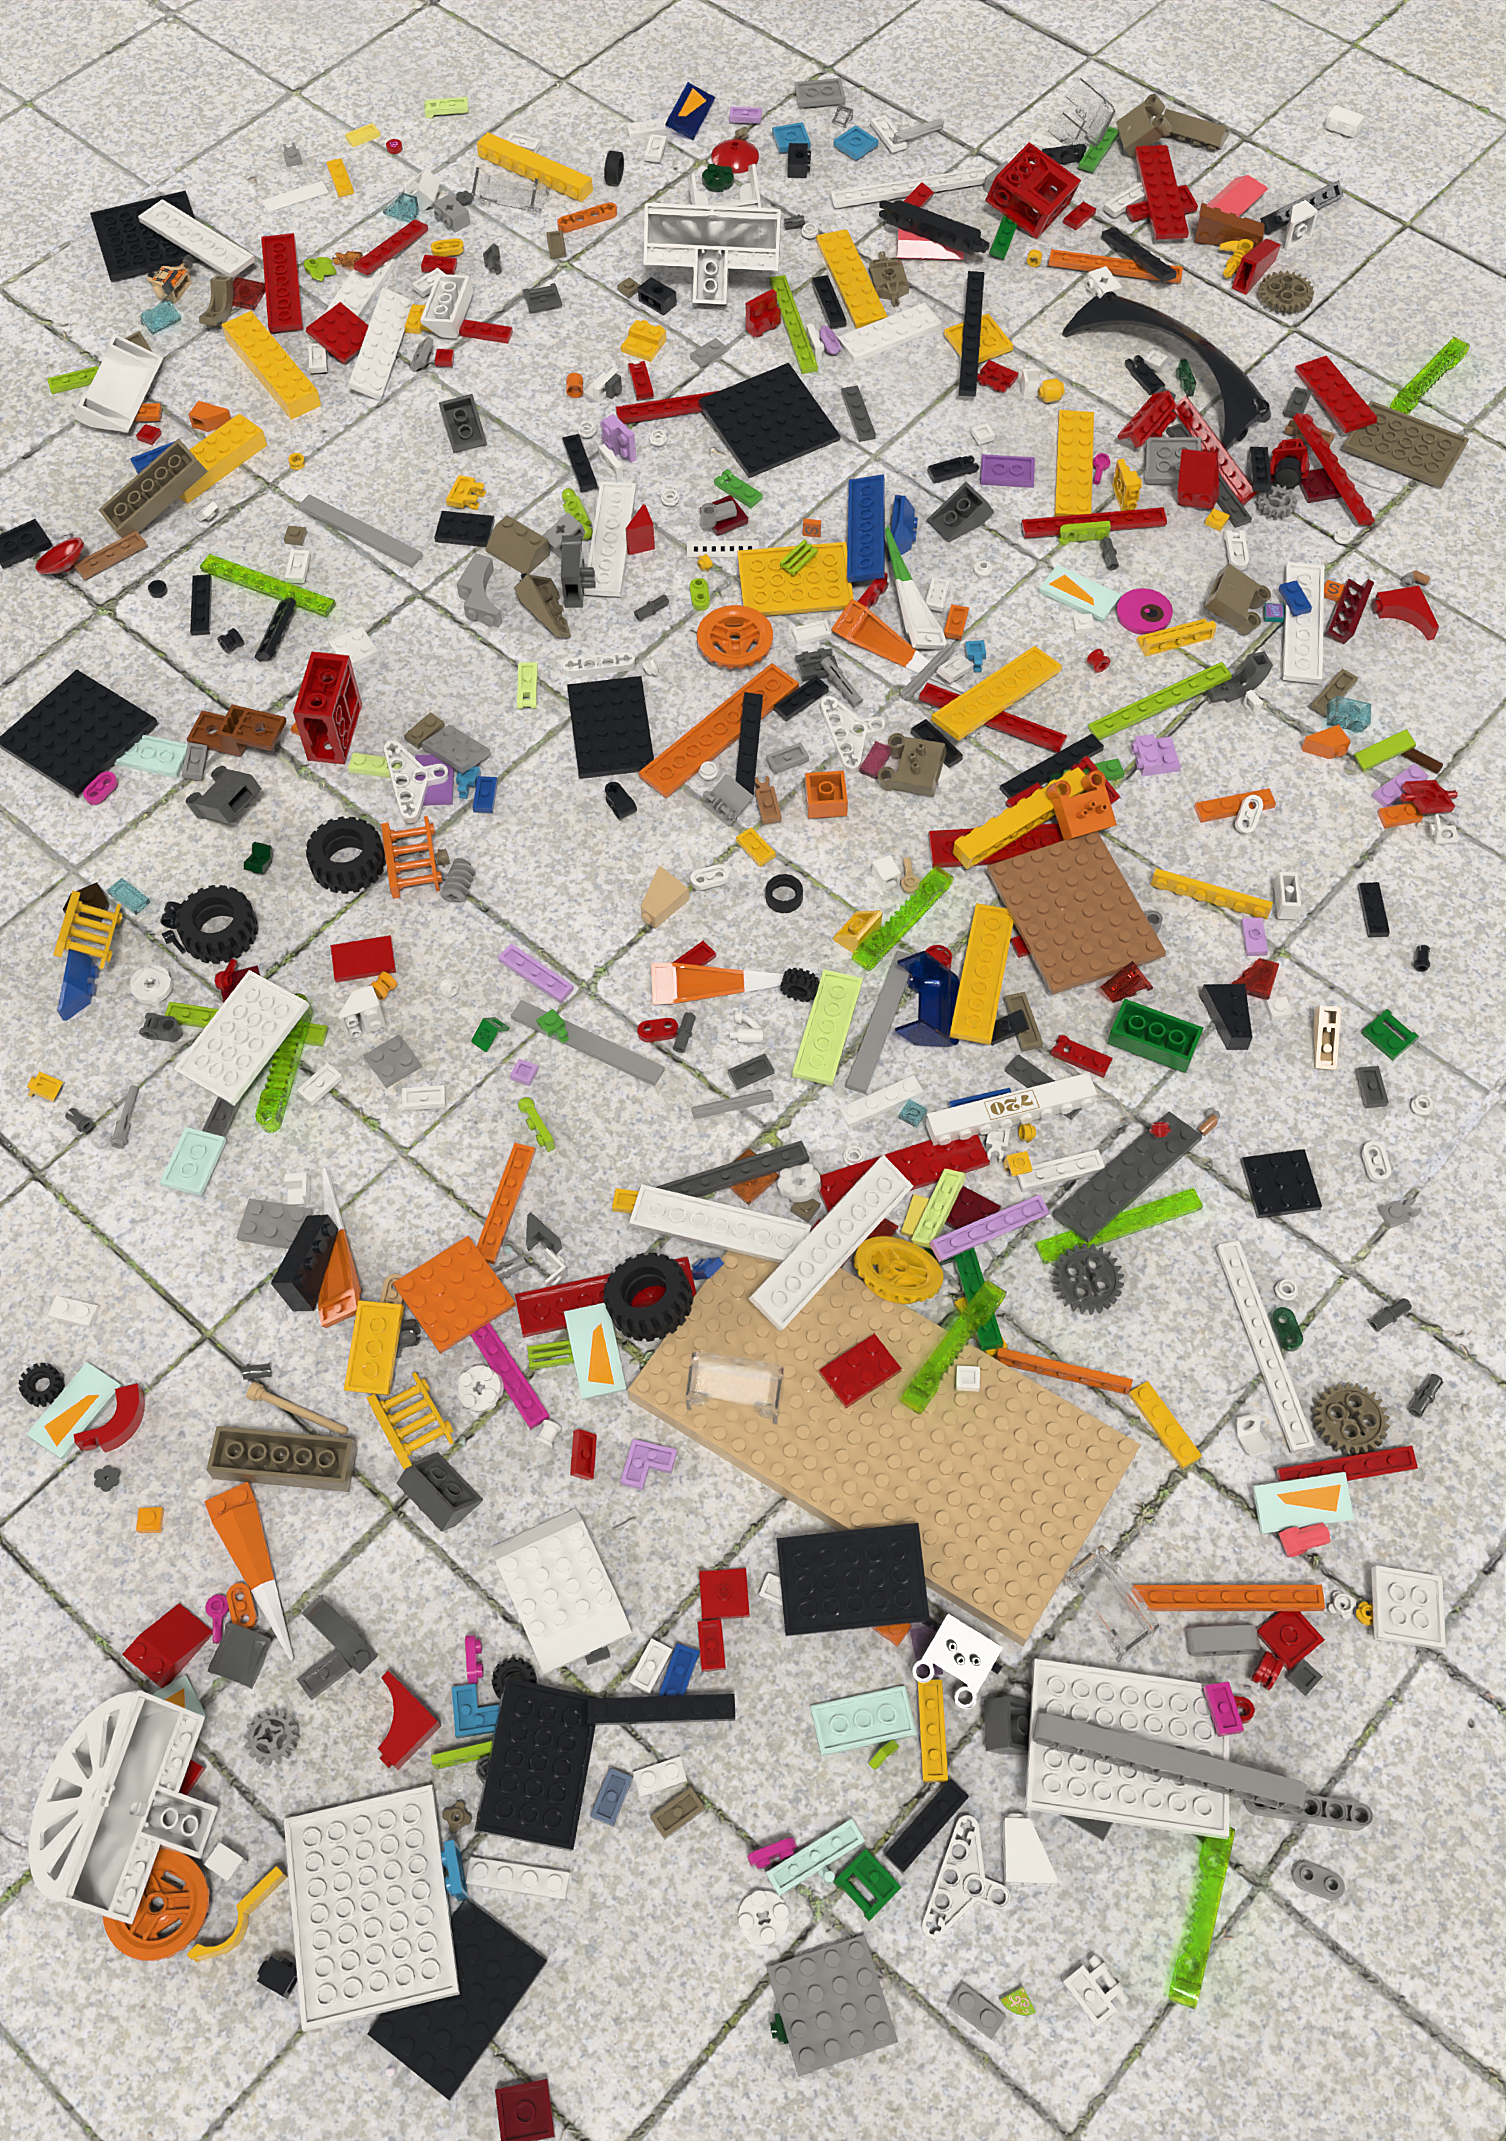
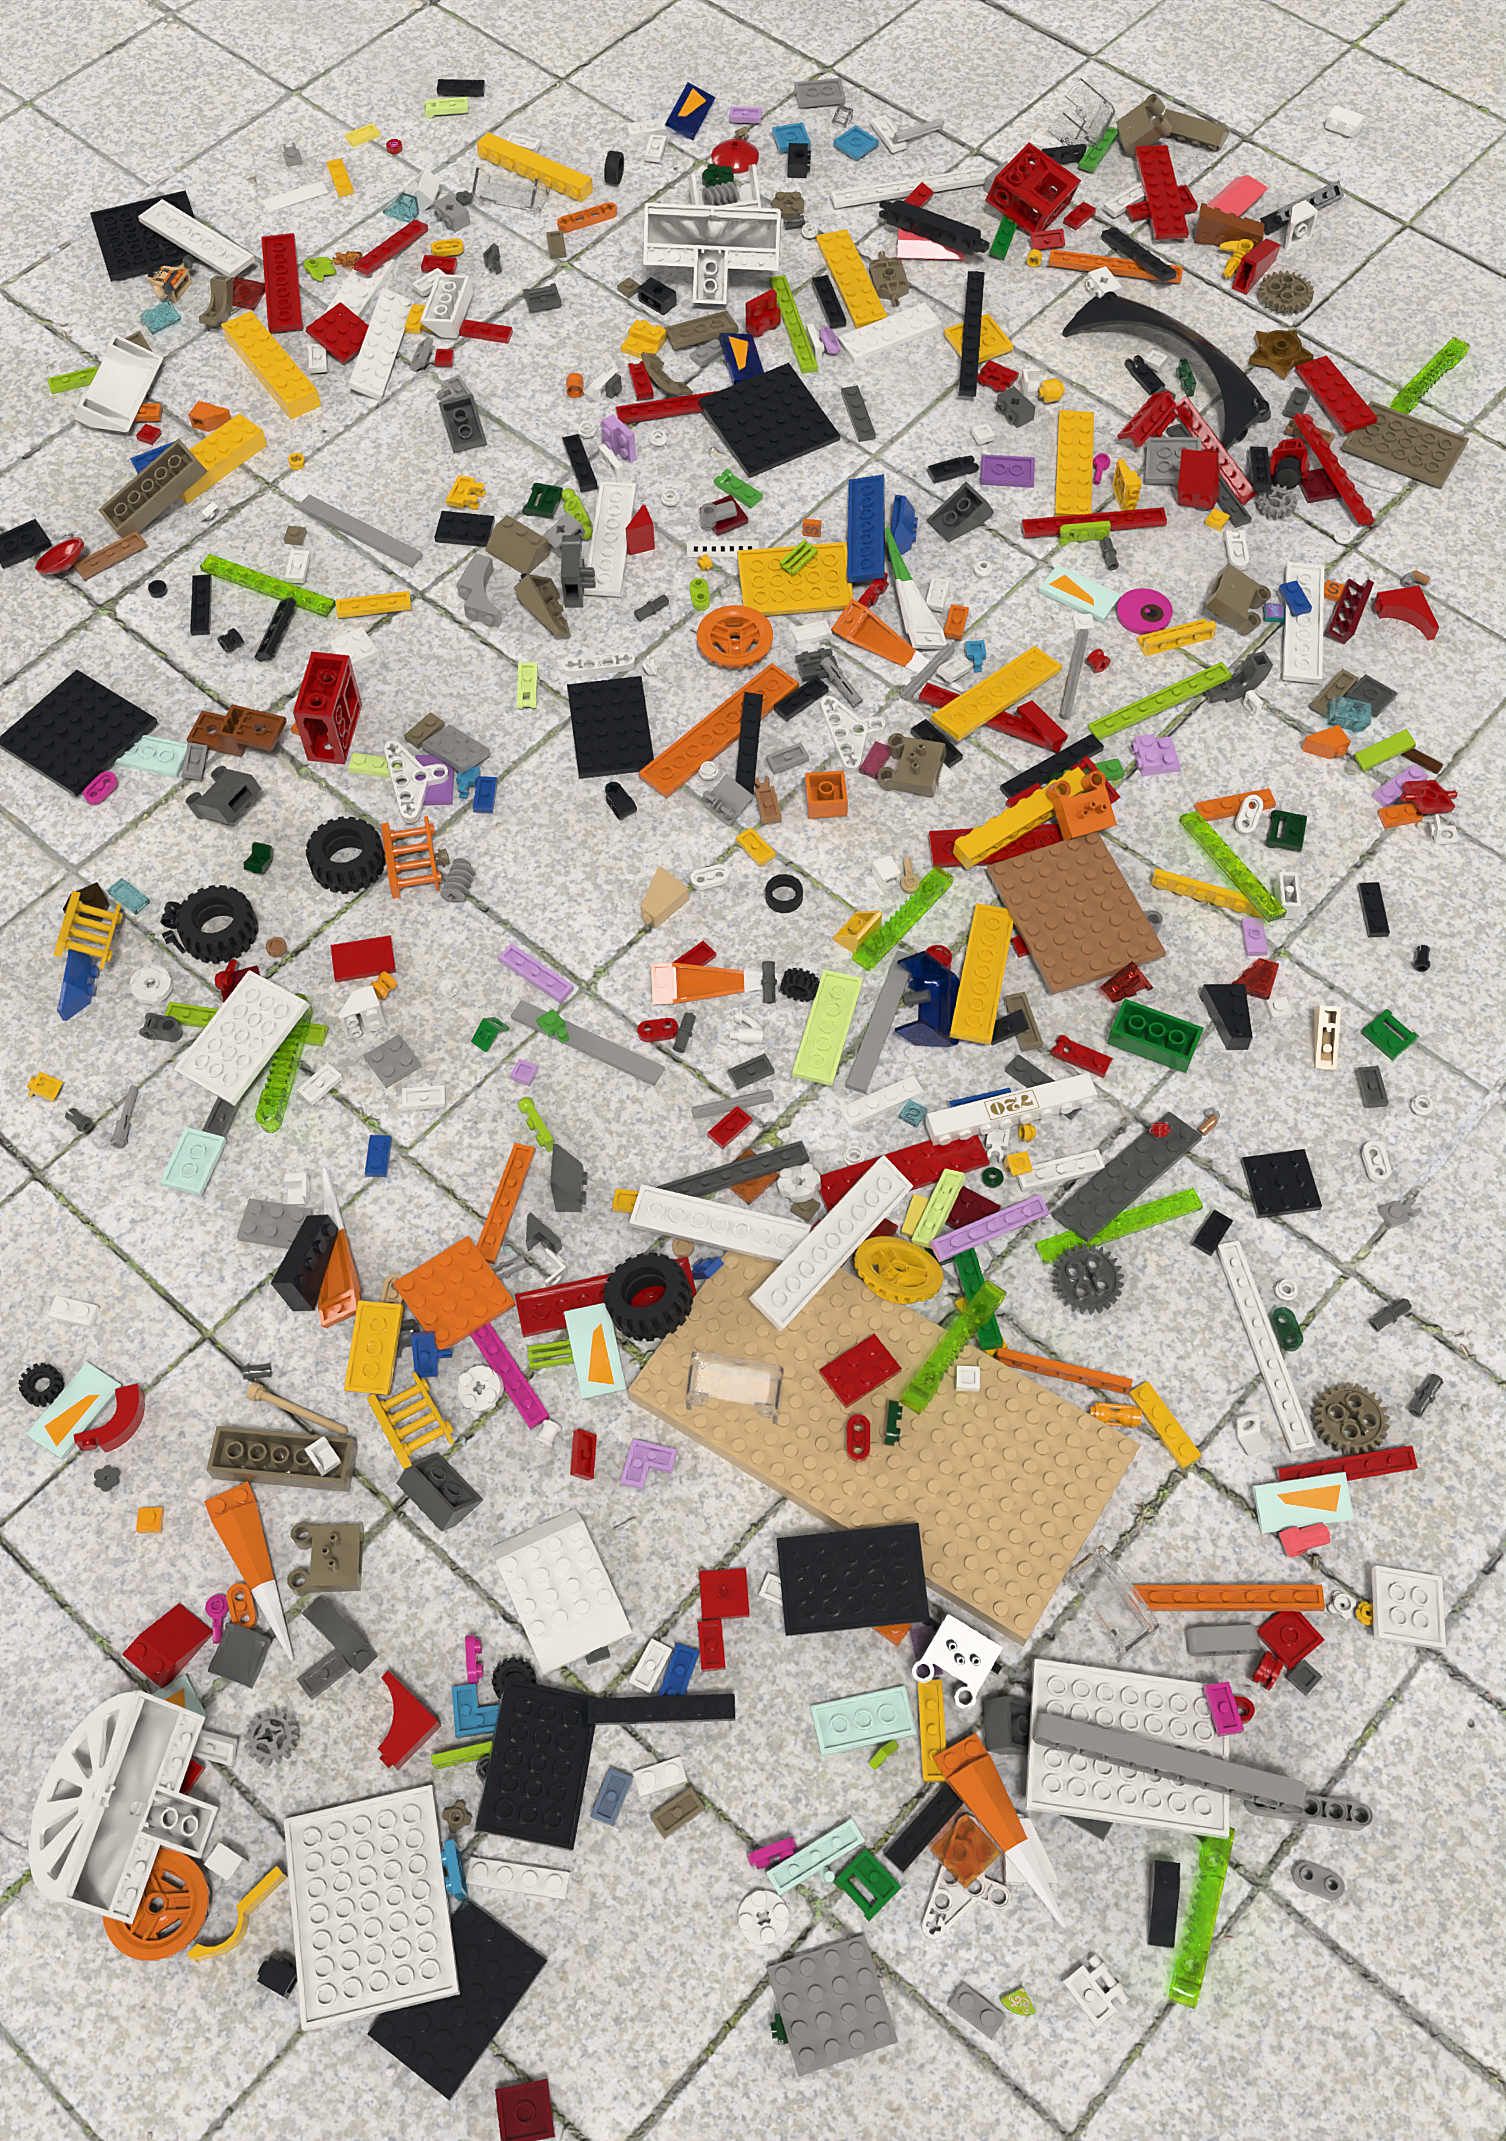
(215, 1748): none -> white plate
(276, 947): none -> medium nougat tile
(322, 1456): none -> white panel
(334, 1558): none -> dark tan piece
(373, 604): none -> yellow plate
(378, 1156): none -> blue plate
(427, 1354): none -> blue plate
(453, 388): none -> light grey hinge
(460, 87): none -> black plate
(547, 503): none -> dark green plate
(567, 1181): none -> dark grey slope
(654, 368): none -> dark tan slope
(682, 1248): none -> tan tile
(700, 329): none -> dark tan tile
(720, 193): none -> light grey piece
(730, 1127): none -> red plate
(740, 356): none -> clear blue tile
(769, 982): none -> dark grey pin
(793, 199): none -> dark tan plate
(858, 1439): none -> red plate
(894, 1414): none -> dark green plate
(917, 997): none -> dark grey pin
(965, 1851): none -> clear orange plate
(978, 1784): none -> orange plate
(989, 1182): none -> dark green plate
(1015, 407): none -> dark grey brick
(1042, 723): none -> red tile
(1047, 239): none -> red plate
(1074, 674): none -> light grey axle
(1127, 1415): none -> light orange piece
(1163, 1903): none -> black slope
(1212, 1232): none -> black plate
(1232, 866): none -> clear neon green plate
(1279, 351): none -> pearl gold plate
(1293, 830): none -> dark green plate
(1372, 692): none -> dark grey plate

